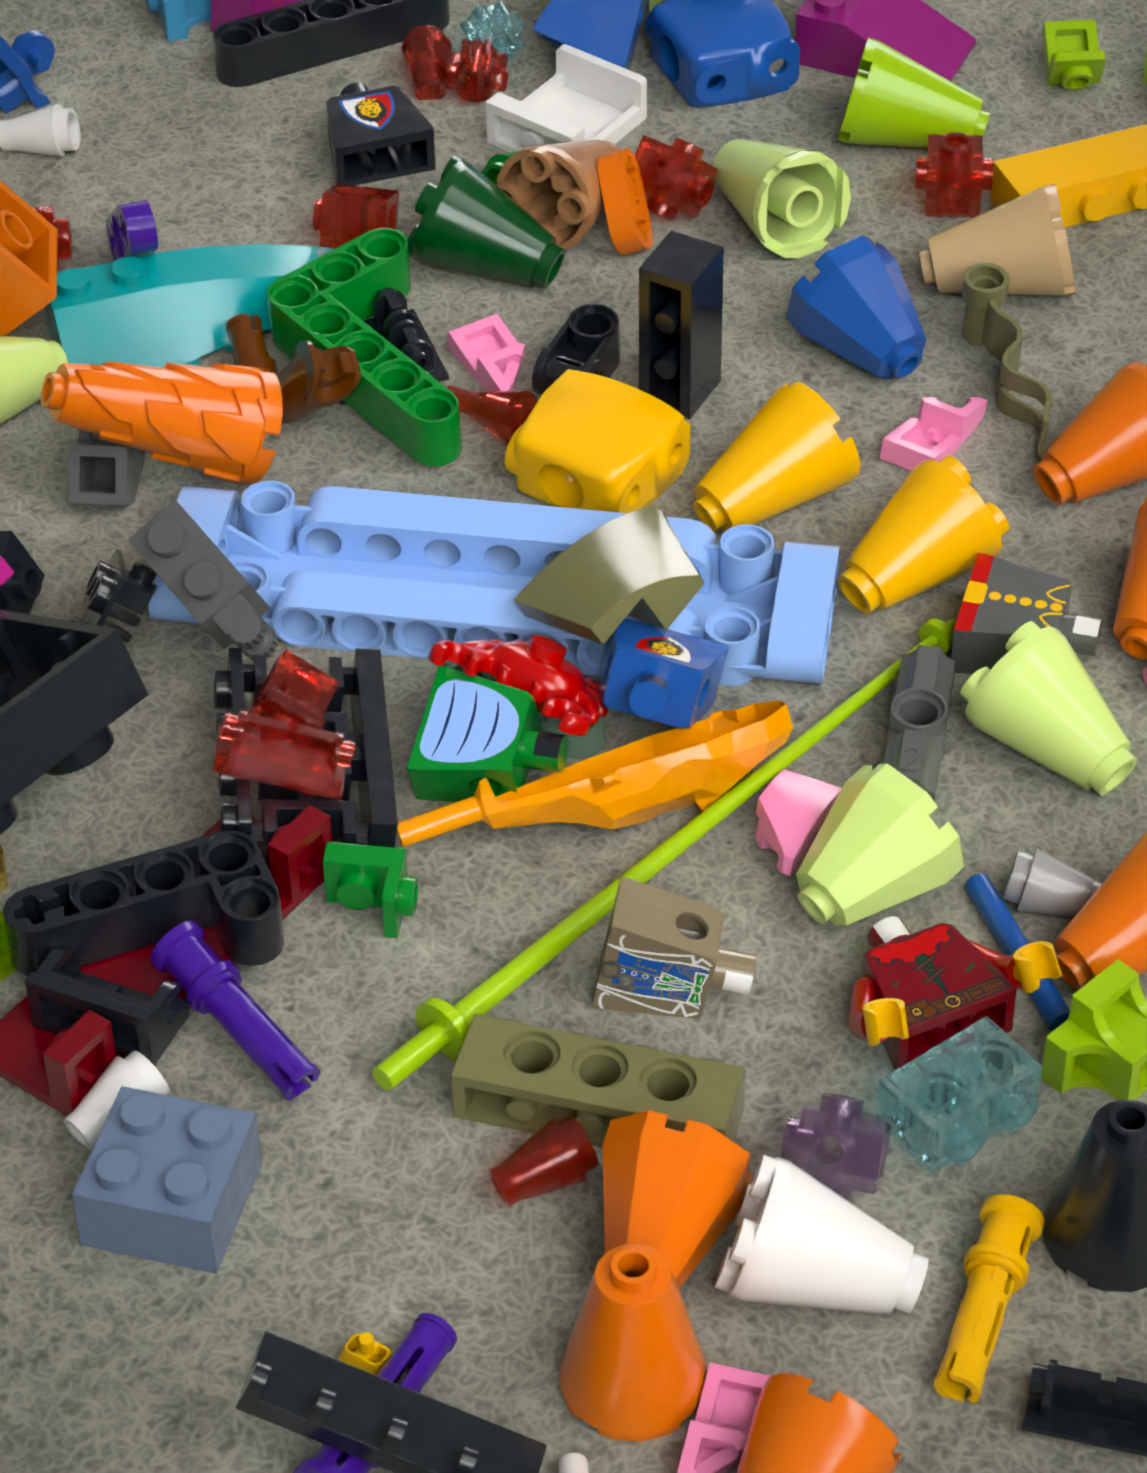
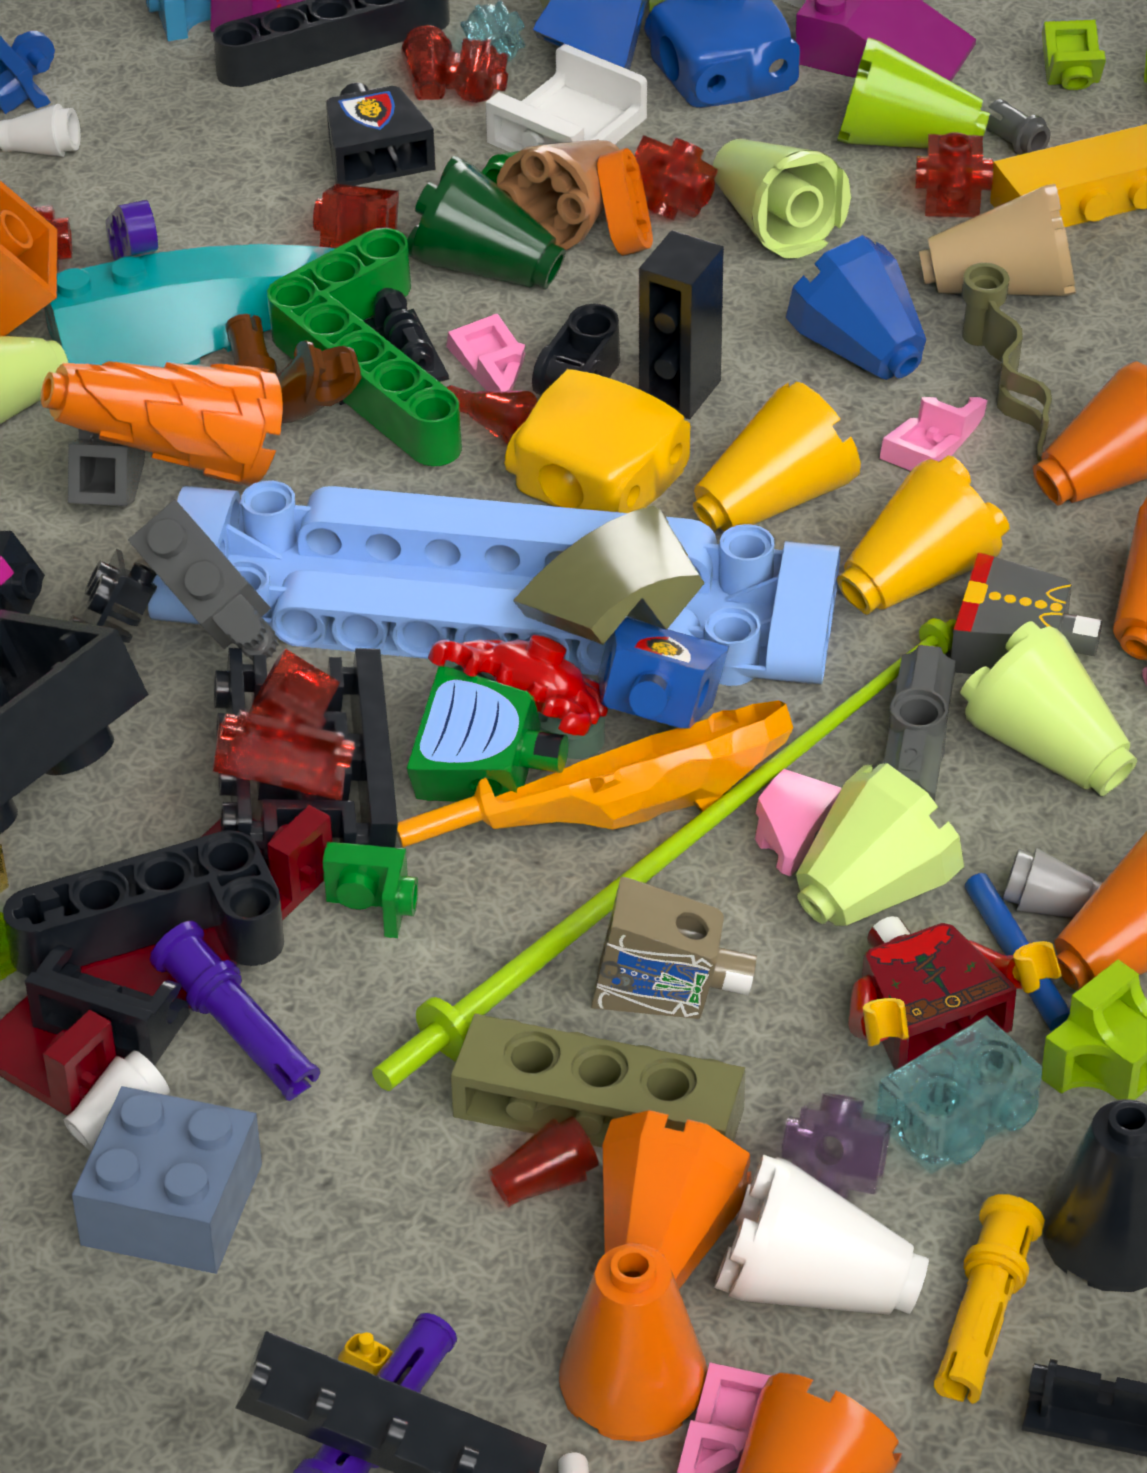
(1022, 131): none -> dark grey pin

